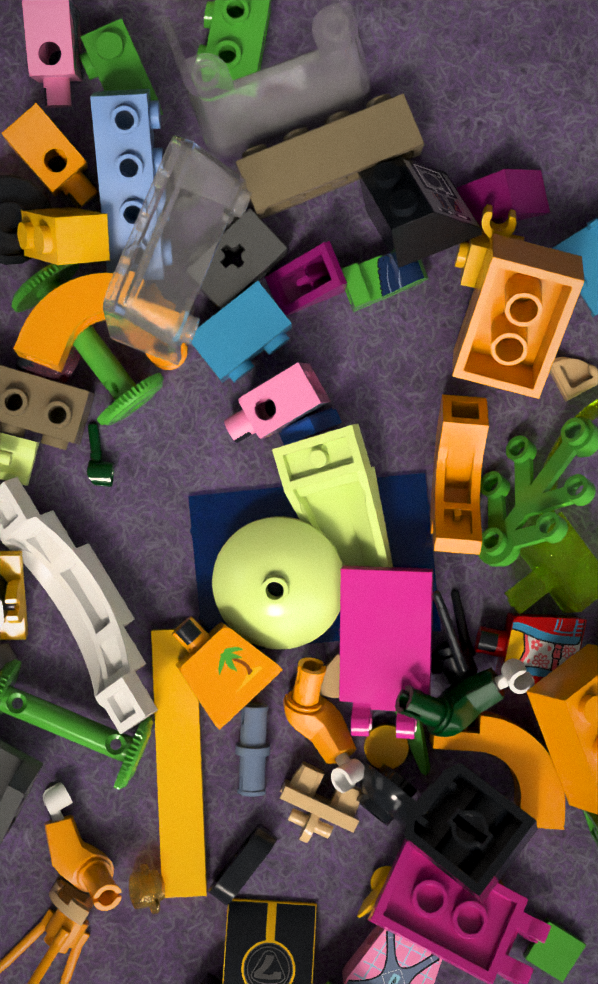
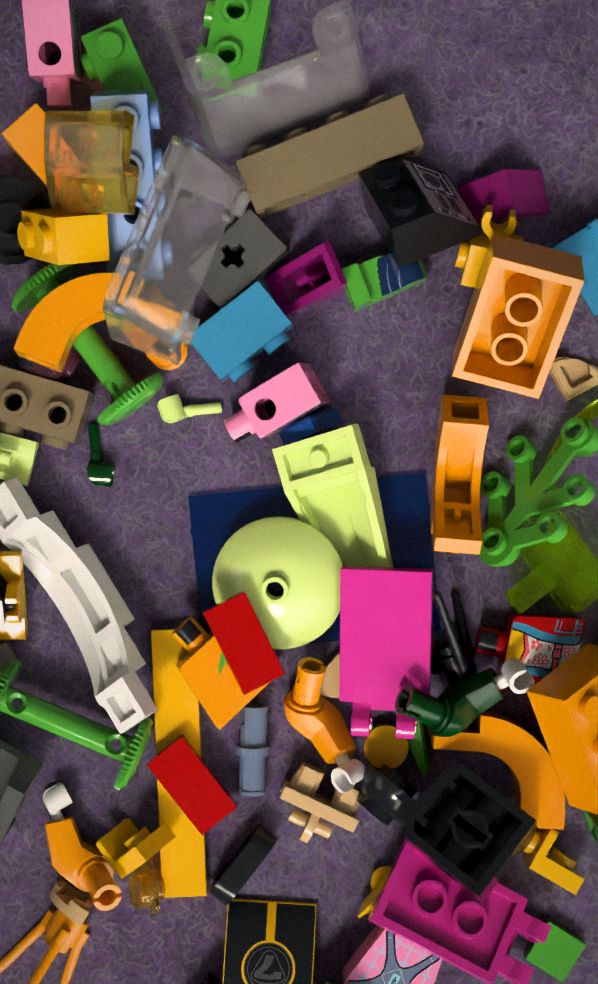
(90, 162): none -> clear yellow slope
(129, 848): none -> yellow bracket
(172, 409): none -> yellowish green hand
(192, 784): none -> red tile
(243, 643): none -> red tile
(555, 865): none -> yellow bracket

